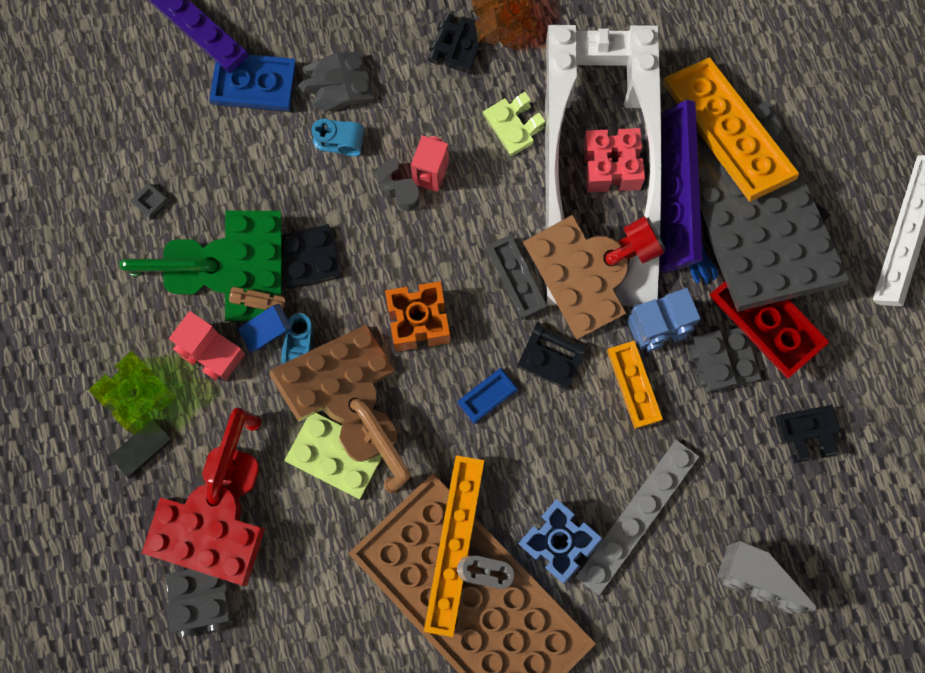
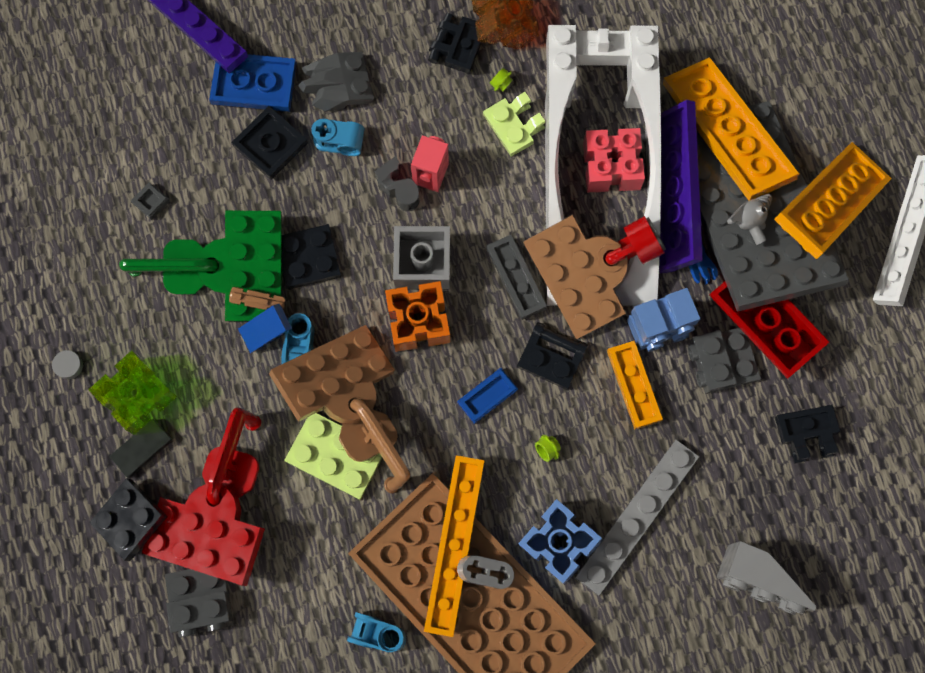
(67, 364): none -> light grey tile
(128, 519): none -> black plate
(202, 343): coral brick -> none
(269, 142): none -> black plate
(374, 633): none -> dark azure piece
(421, 256): none -> light grey brick
(501, 80): none -> lime plate
(548, 448): none -> lime plate
(752, 216): none -> light grey piece
(833, 200): none -> light orange plate

